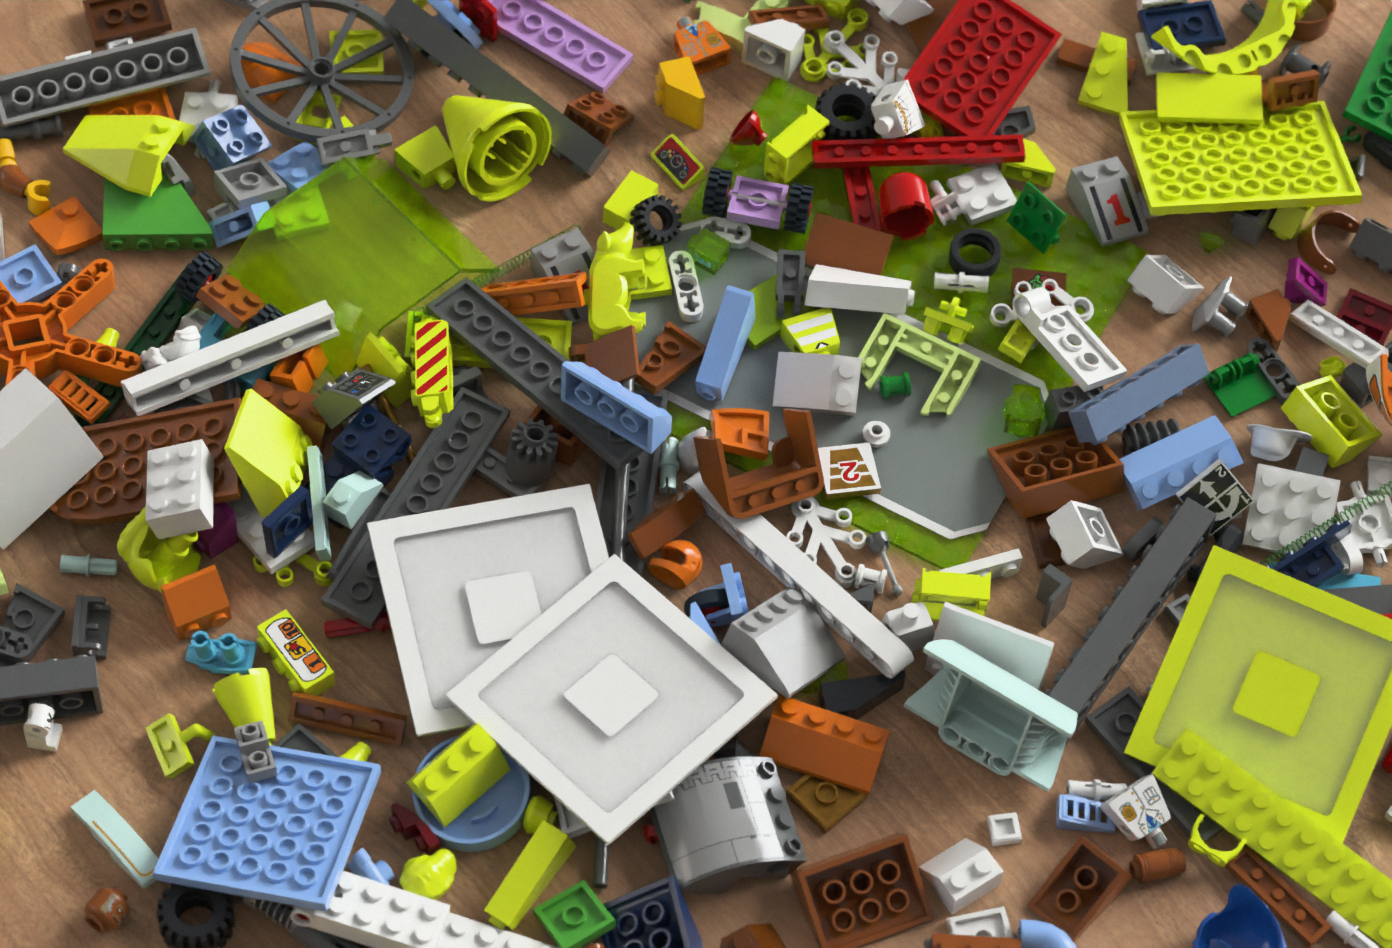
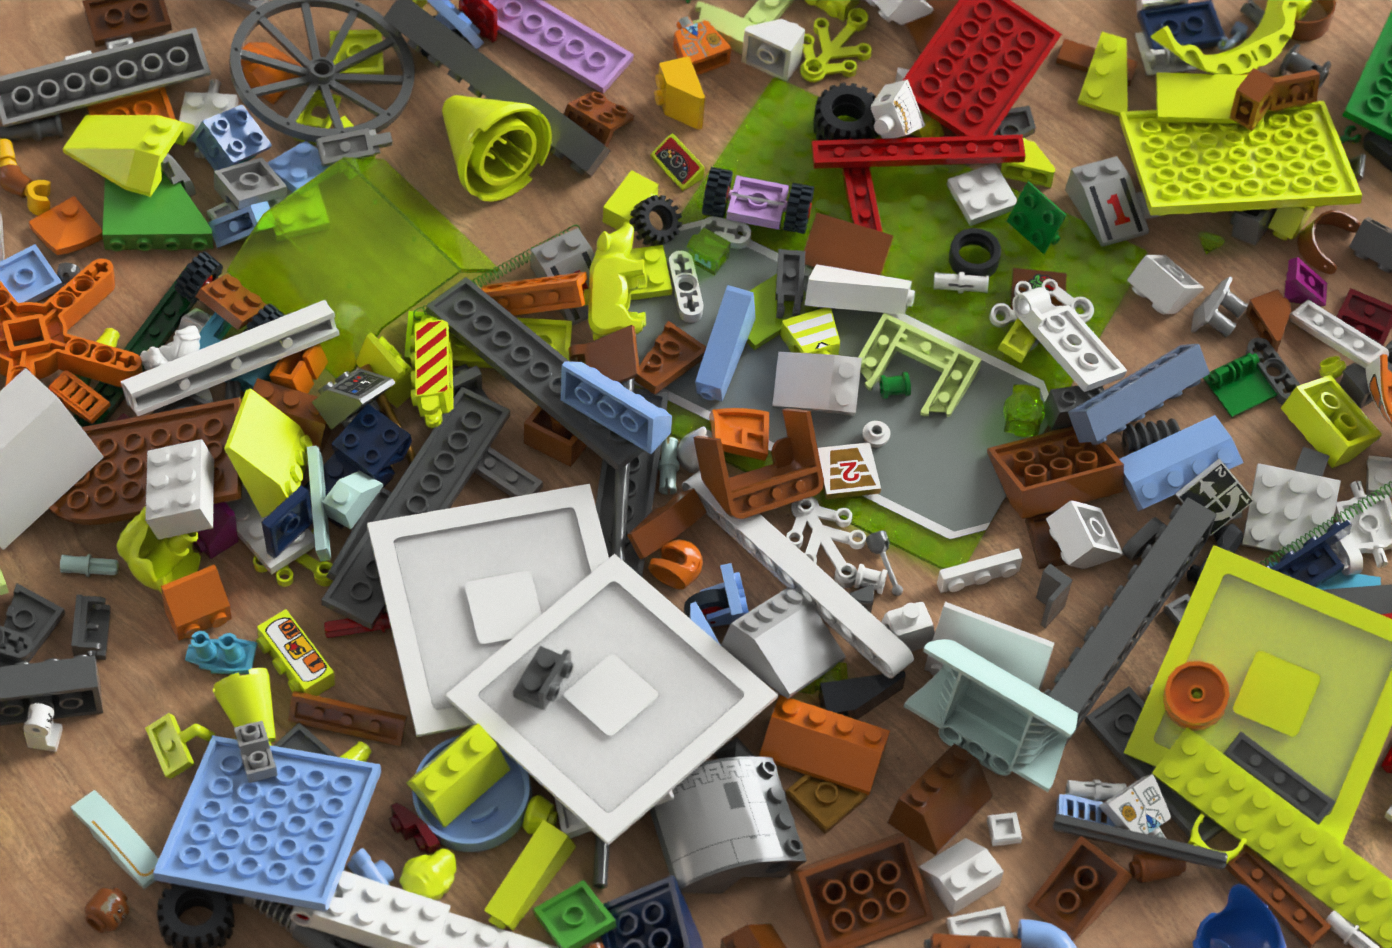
(427, 159): neon yellow torso -> none
(531, 453): dark grey gear -> none
(543, 677): none -> dark grey bracket
(650, 834): red hinge -> none
(748, 130): red piece -> none
(791, 150): neon yellow window -> none
(805, 16): dark orange tile -> none
(863, 70): white plant -> none
(905, 206): red cylinder -> none
(942, 800): none -> reddish brown slope
(945, 205): white arm -> none
(959, 328): neon yellow hips -> none
(959, 589): neon yellow window -> none
(1140, 841): none -> dark grey axle
(1192, 712): none -> orange wheel
(1239, 33): none -> sand blue piece
(1252, 99): none -> dark orange brick
(1274, 443): white piece -> none
(1279, 778): none -> dark grey tile

